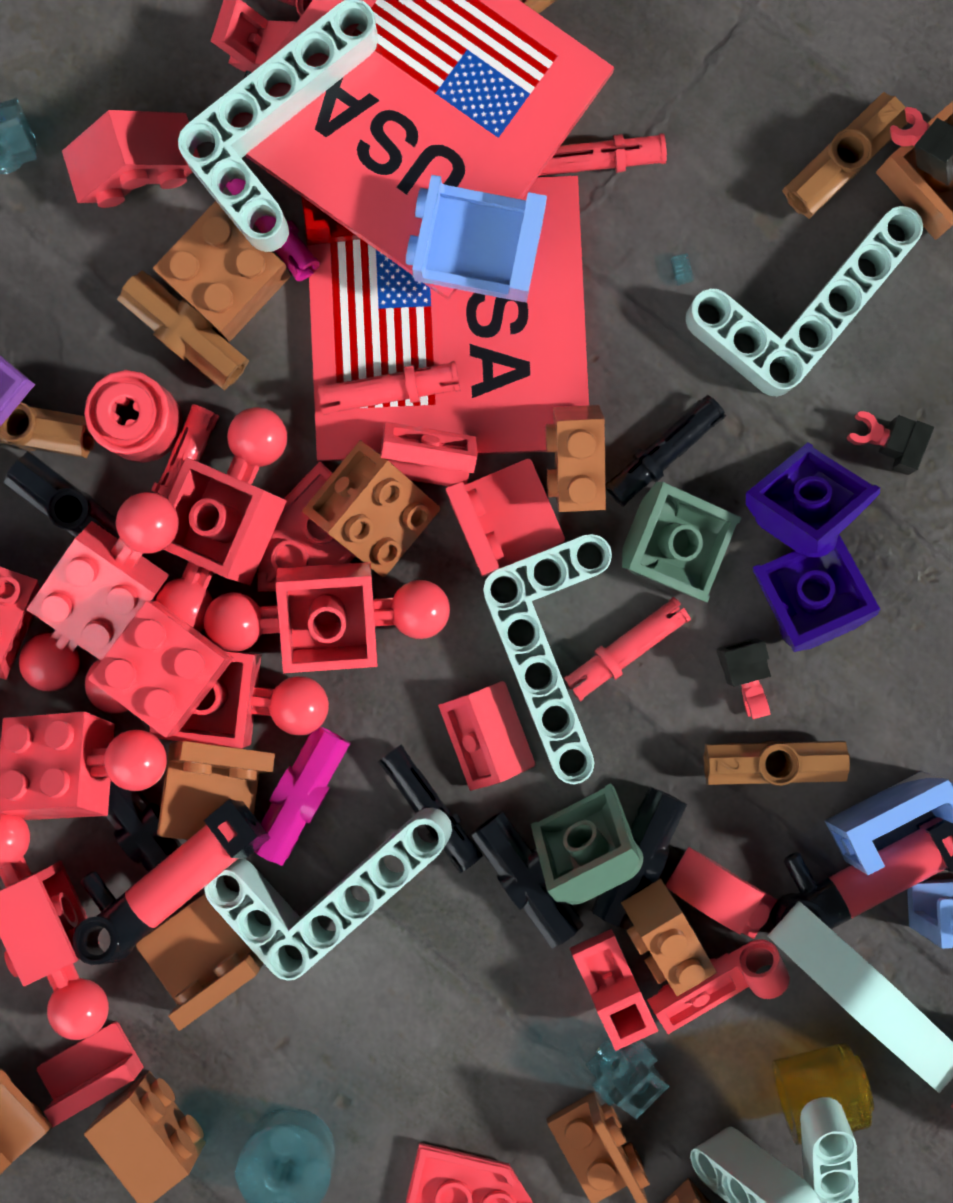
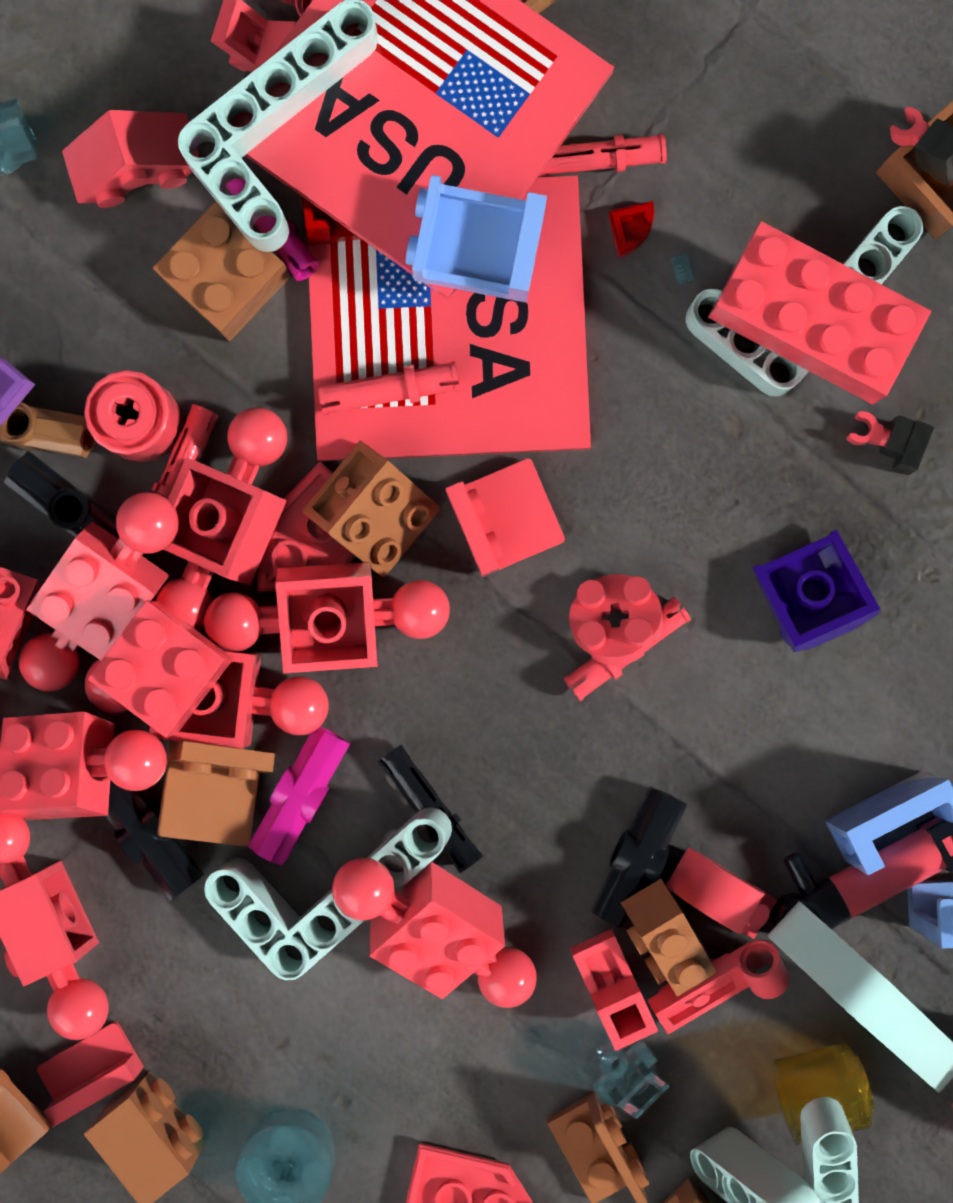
(183, 330): medium nougat piece -> none
(198, 960): nougat bracket -> none
(227, 836): piece -> none
(429, 453): coral panel -> none
(435, 931): none -> coral brick
(487, 736): coral panel -> none
(523, 879): black piece -> none
(538, 650): light aqua beam -> none
(579, 458): nougat brick -> none
(587, 848): sand green slope -> none
(609, 594): none -> coral plate
(631, 227): none -> red tile
(651, 462): black pin -> none
(678, 540): sand green slope -> none
(744, 666): pearl dark grey piece -> none
(804, 762): medium nougat piece -> none
(809, 501): dark purple slope -> none
(819, 314): none -> coral brick
(828, 173): medium nougat piece -> none

